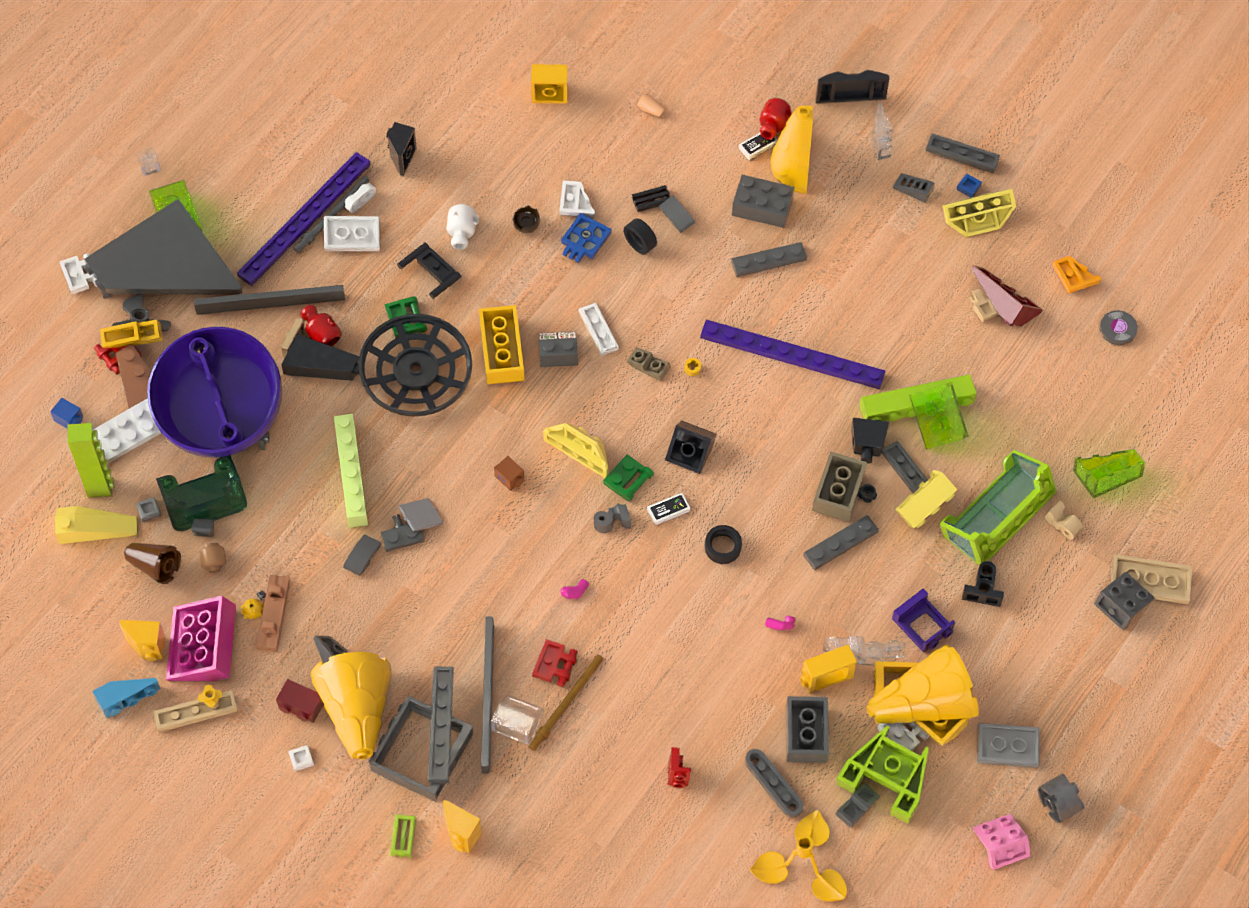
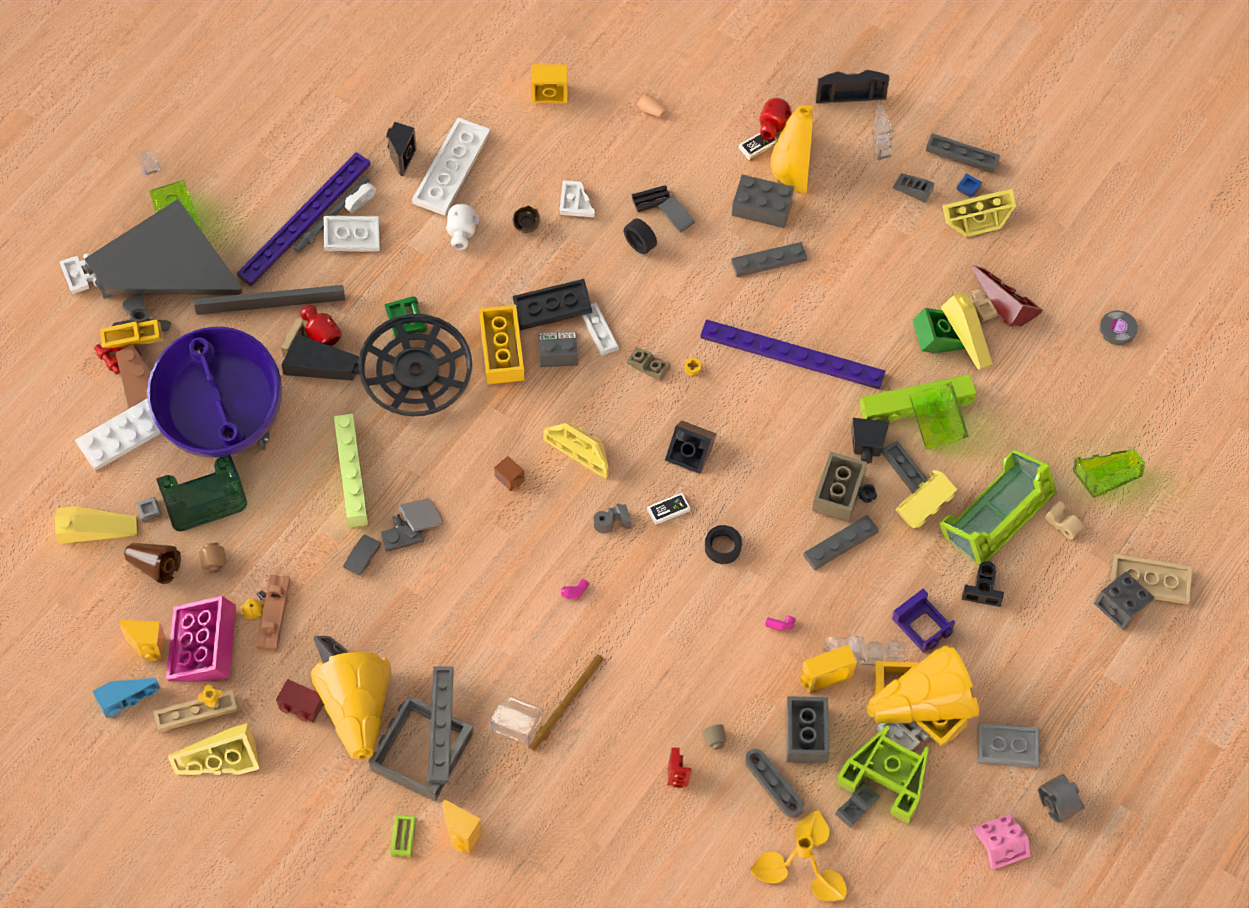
(66, 413): blue brick -> none
(90, 460): lime brick -> none
(203, 527): dark grey slope -> none
(225, 752): none -> light yellow wedge
(301, 758): white tile -> none
(434, 265): black plate -> none
(451, 166): none -> white plate
(487, 694): dark grey tile -> none
(548, 662): red plate -> none
(552, 304): none -> black tile
(584, 238): blue piece -> none
(623, 474): green plate -> none
(715, 736): none -> dark tan hat
(935, 332): none -> green slope
(967, 326): none -> light yellow wedge
(1074, 275): light orange wing -> none

